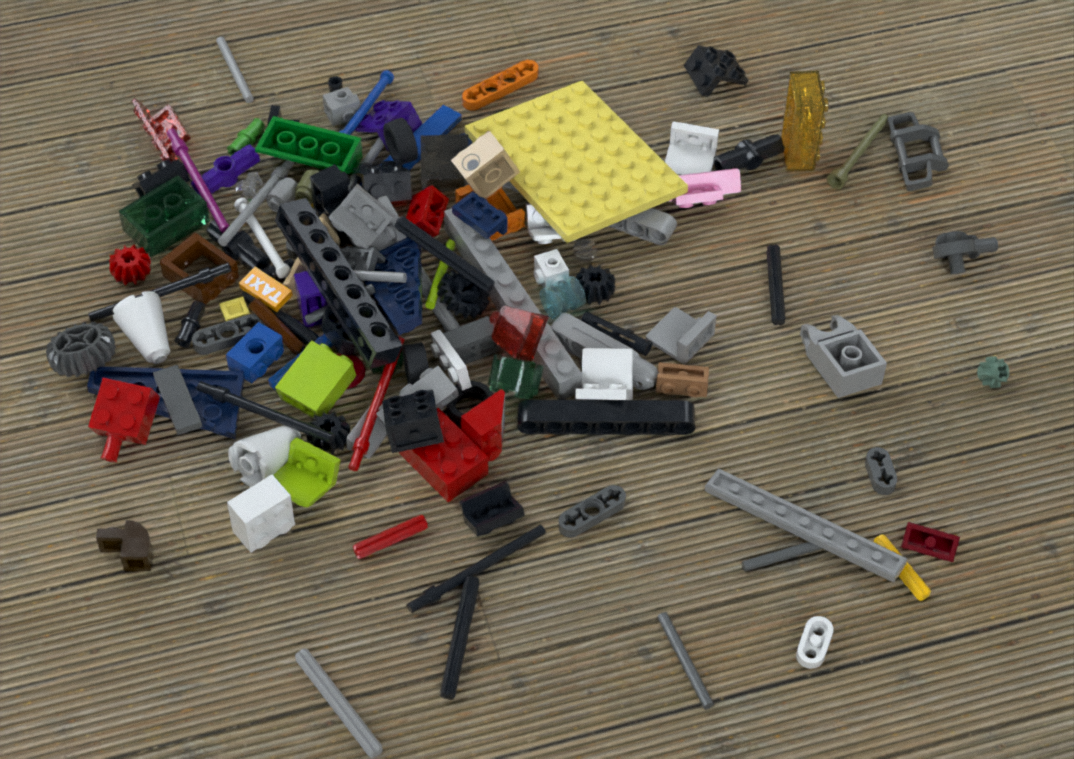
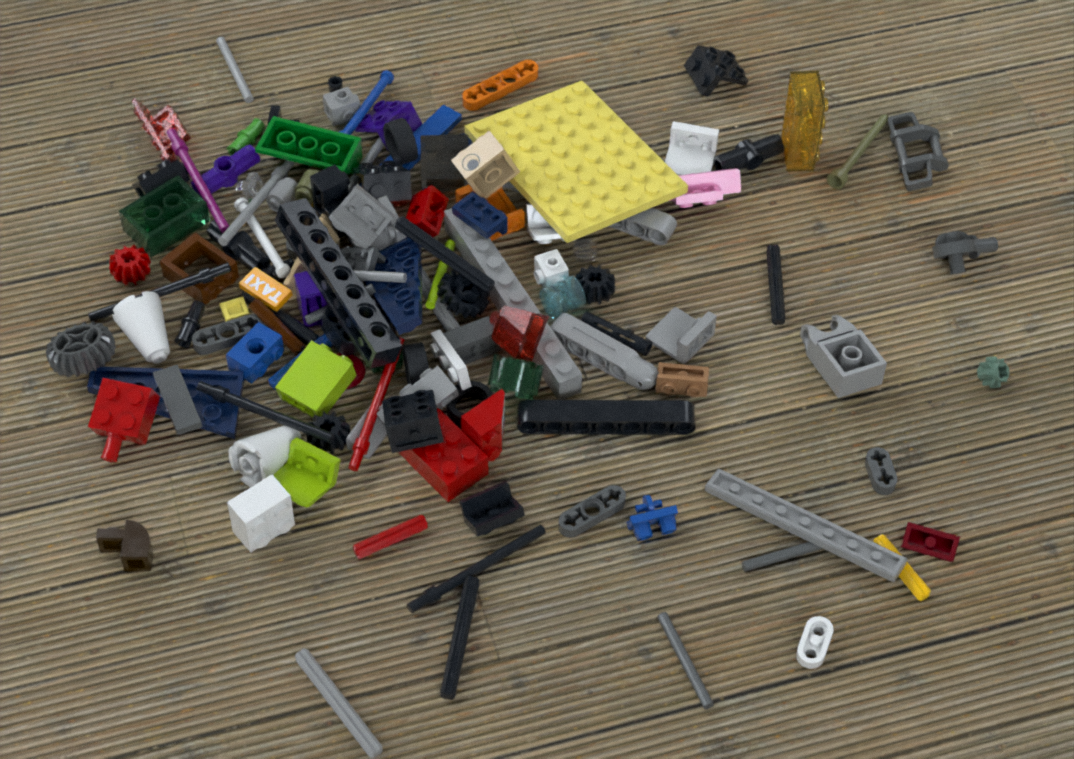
(606, 374): white bracket -> none
(641, 522): none -> blue hips

